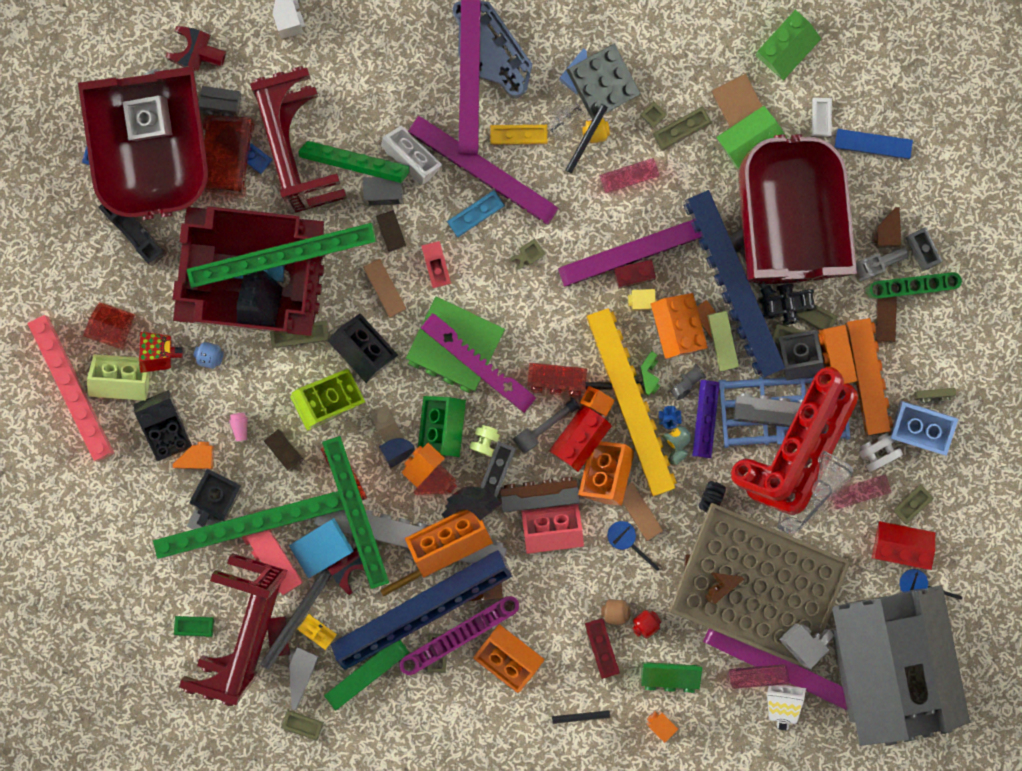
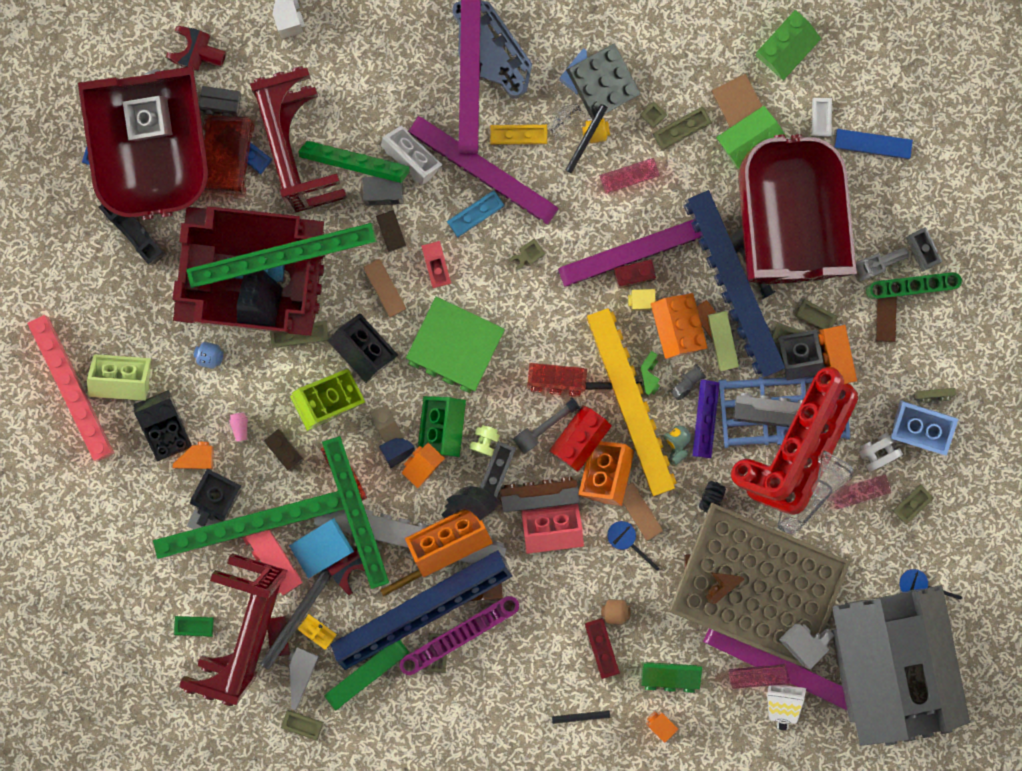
(109, 325): clear red slope -> none
(157, 352): red torso -> none
(437, 483): clear red slope -> none
(438, 329): magenta gear -> none
(508, 658): orange slope -> none
(597, 401): orange brick -> none
(646, 624): red head -> none
(670, 417): blue gear -> none
(795, 302): black axle -> none
(869, 381): orange brick -> none
(888, 231): reddish brown slope -> none
(904, 545): red slope -> none

